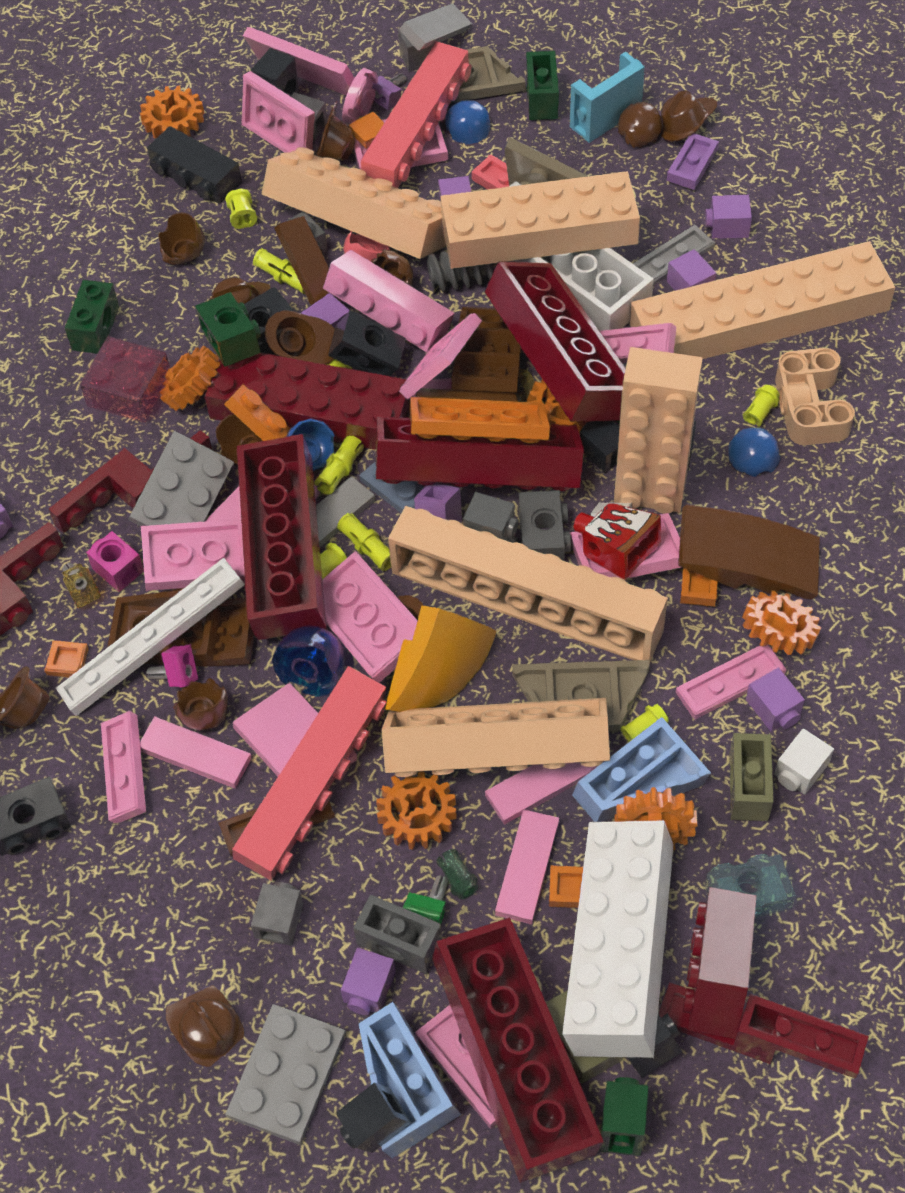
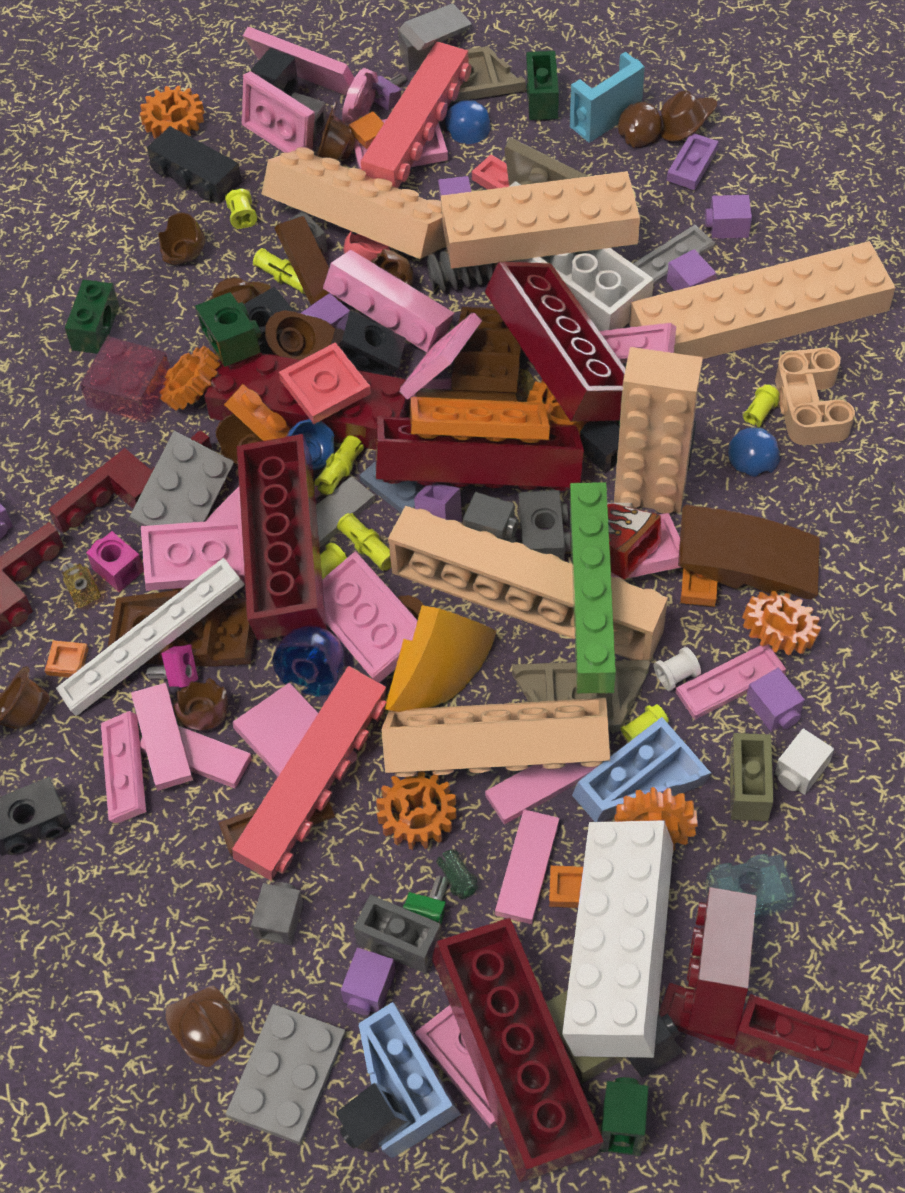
(161, 736): none -> bright pink tile
(324, 383): none -> coral plate
(592, 589): none -> bright green brick
(677, 668): none -> white bush

